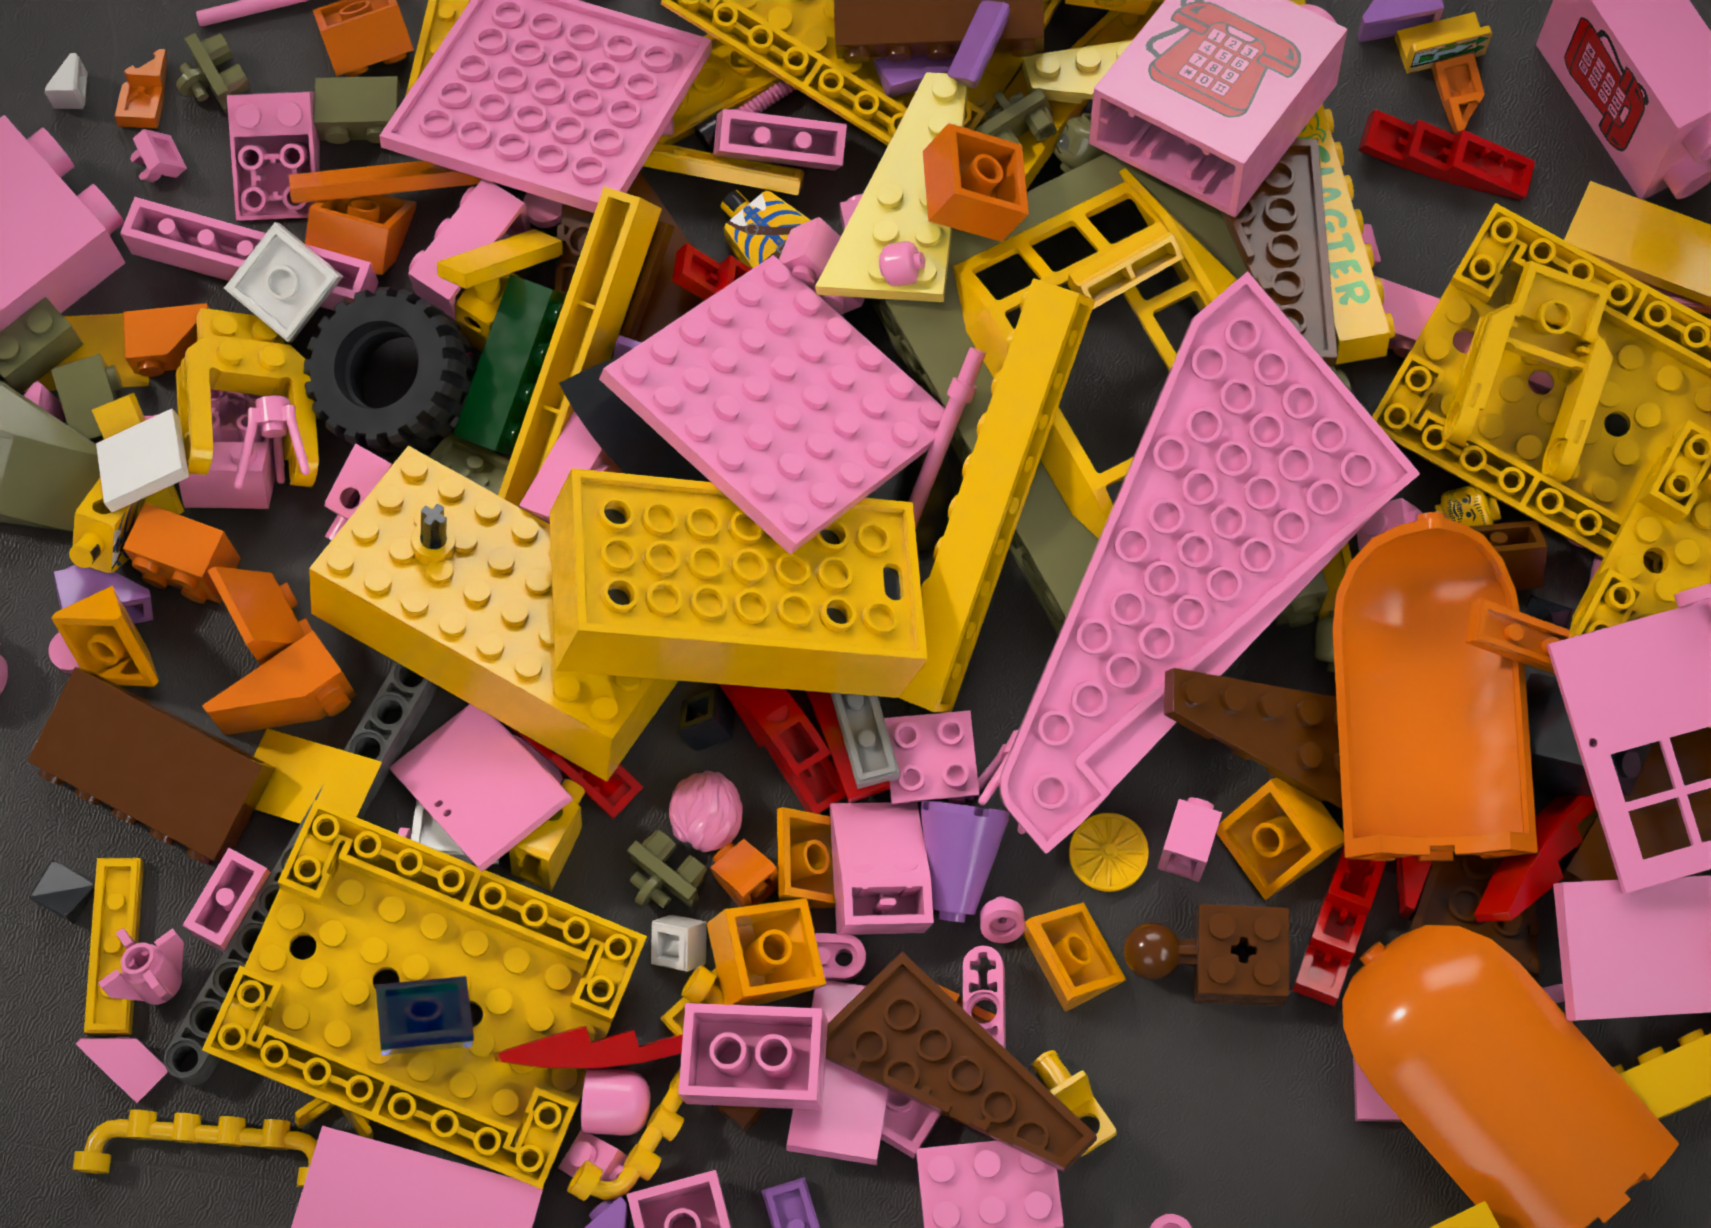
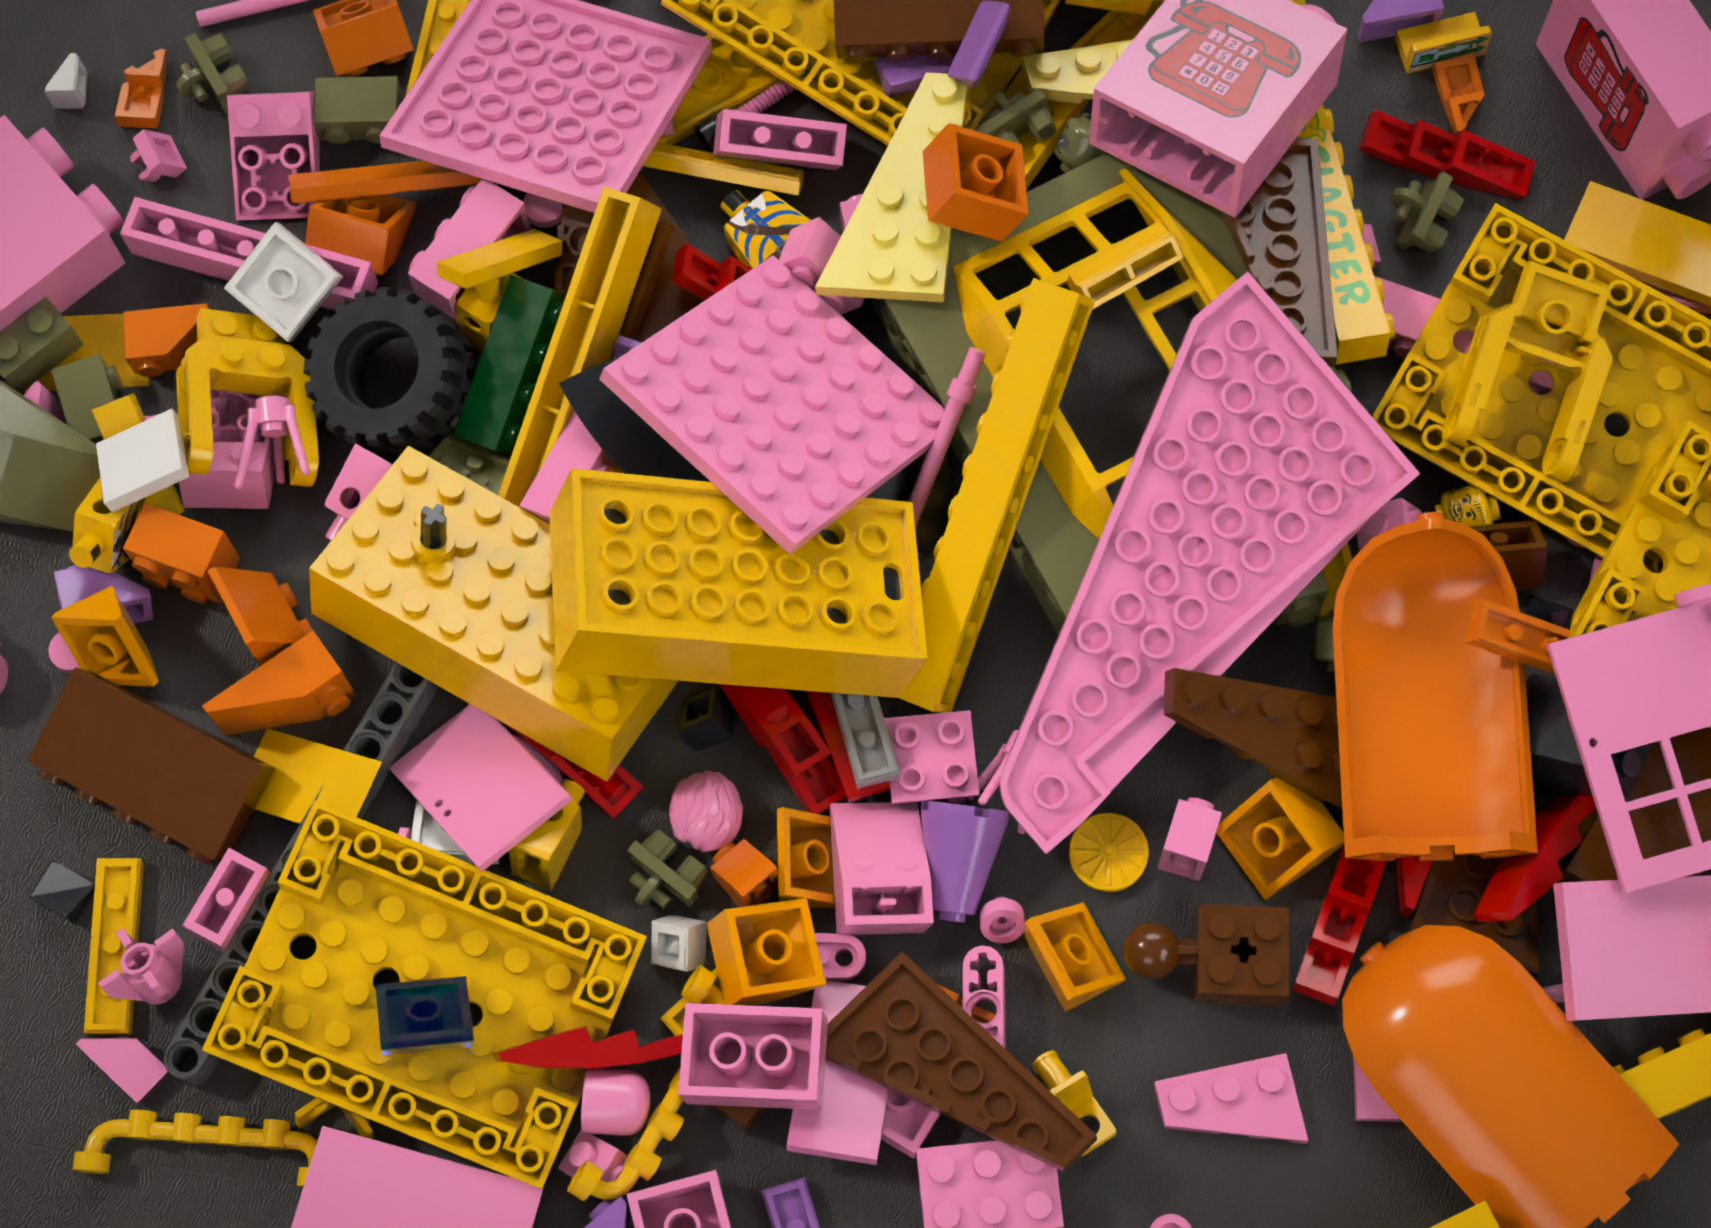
(901, 263): bright pink piece -> none
(1235, 1099): none -> bright pink wing
(1418, 207): none -> olive hips

